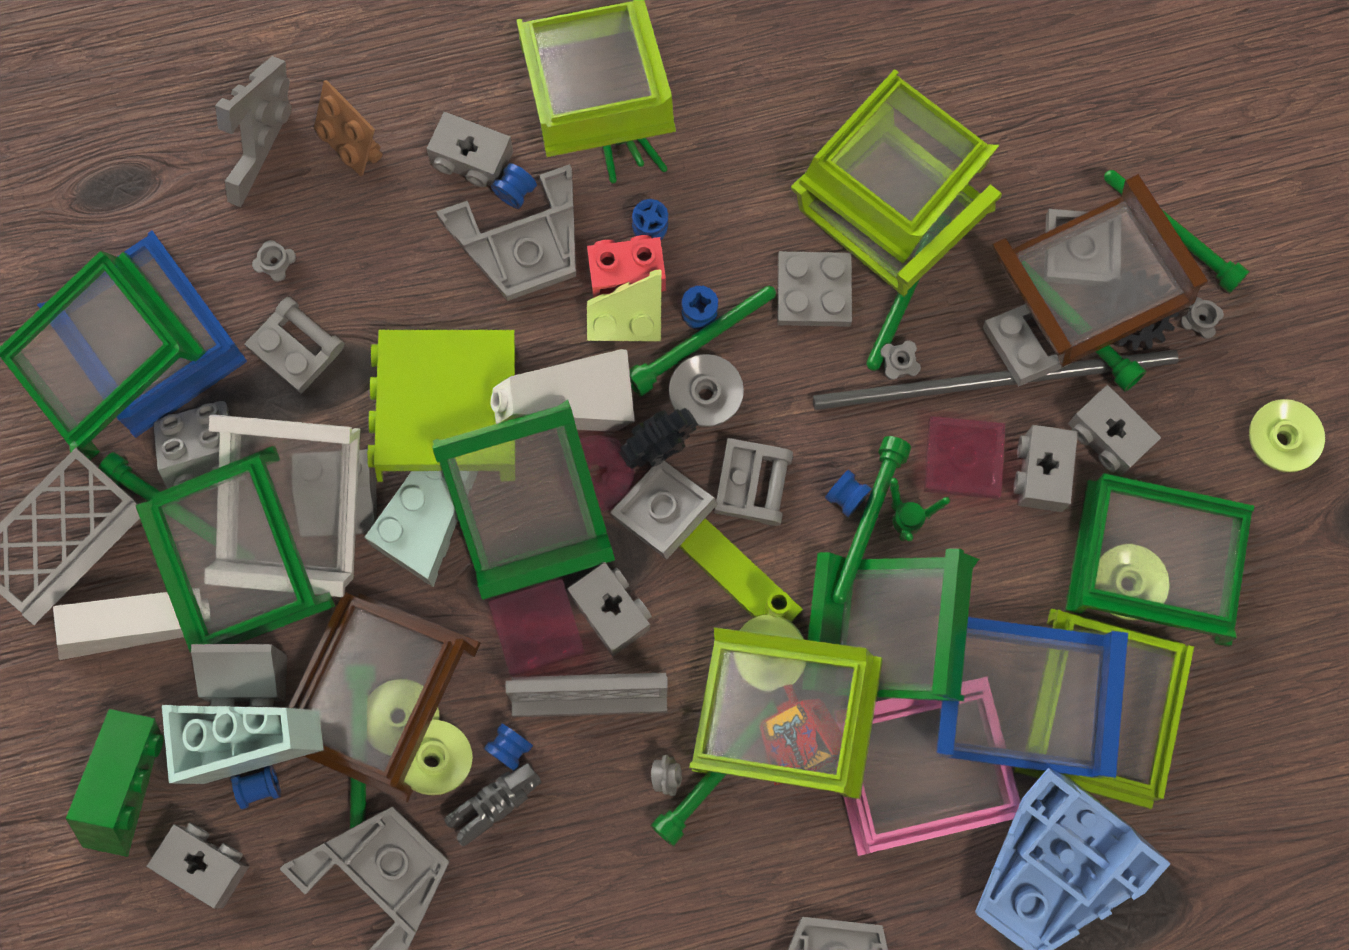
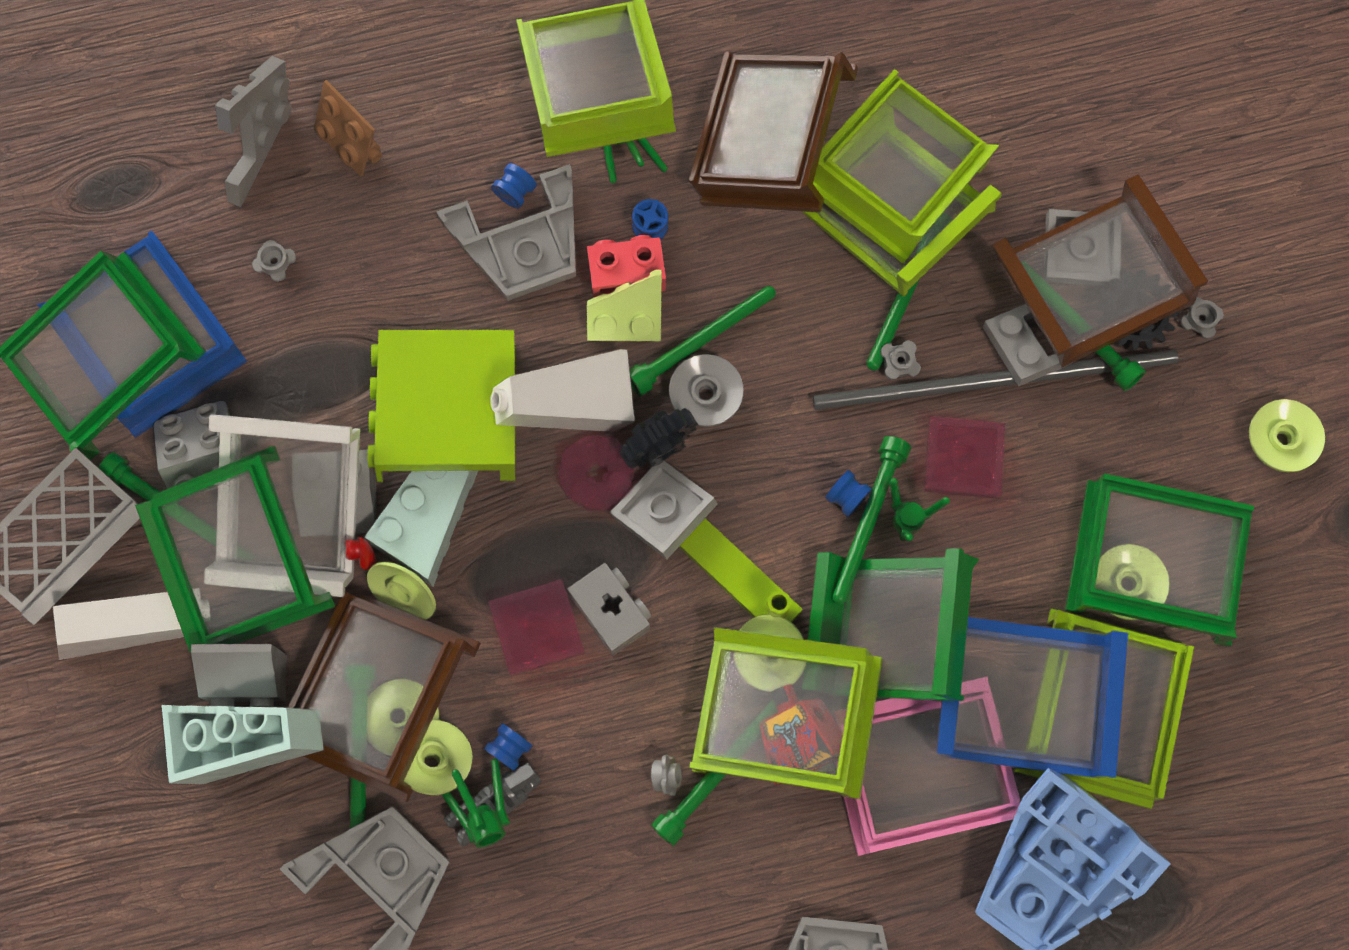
(115, 783): green wedge -> none
(176, 863): light grey brick -> none
(256, 786): blue bush -> none
(286, 354): light grey plate -> none
(360, 552): none -> red arm
(401, 589): none -> yellowish green dish
(458, 137): light grey brick -> none
(484, 824): none -> green plant
(525, 500): clear piece -> none
(588, 694): light grey fence -> none
(699, 315): blue wheel -> none
(741, 477): light grey plate -> none
(767, 131): none -> piece
(814, 289): light grey plate -> none
(1058, 451): light grey brick -> none
(1109, 412): light grey brick -> none
(1227, 273): green piece -> none

